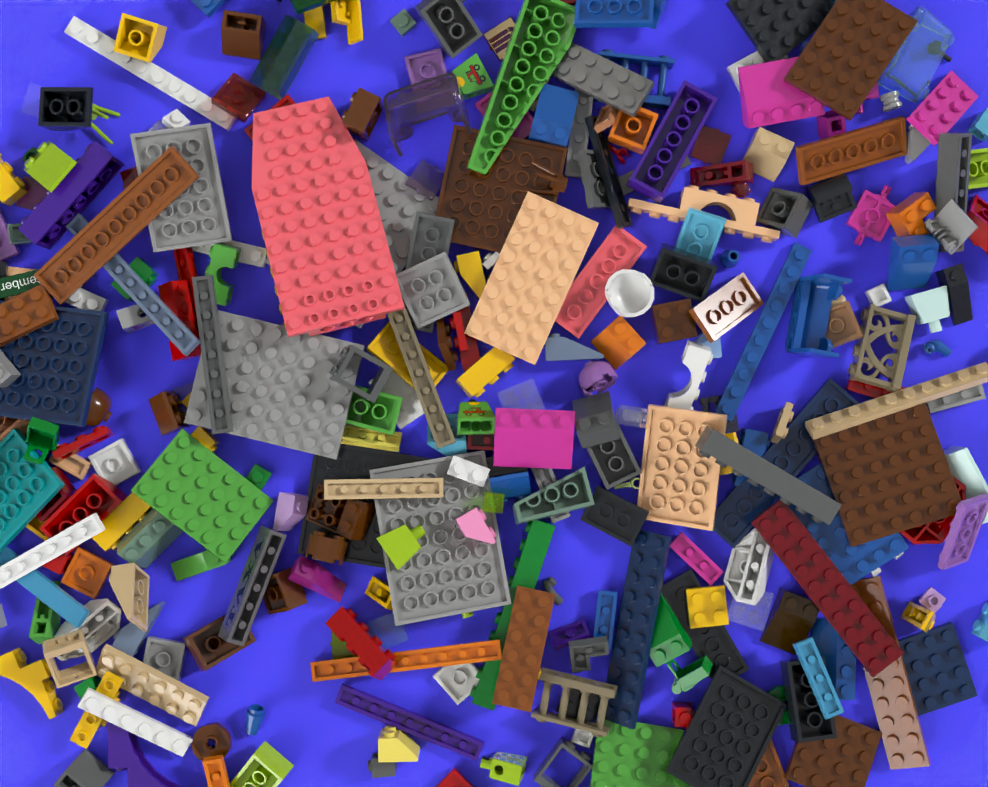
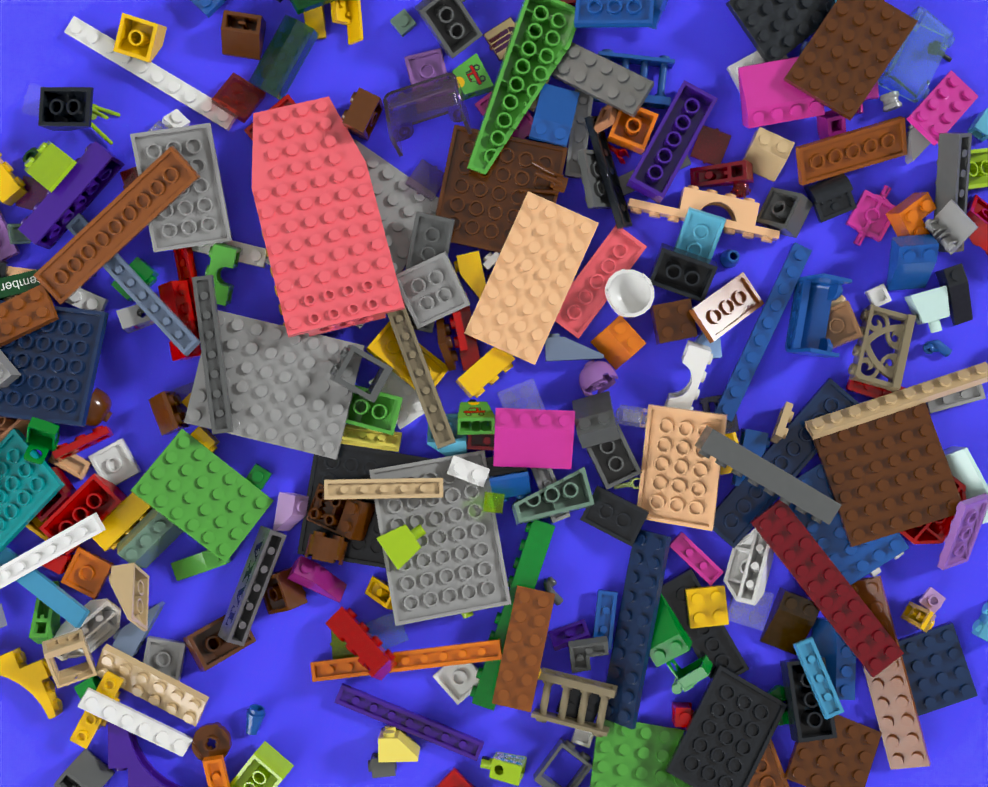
(474, 527): bright pink slope -> none

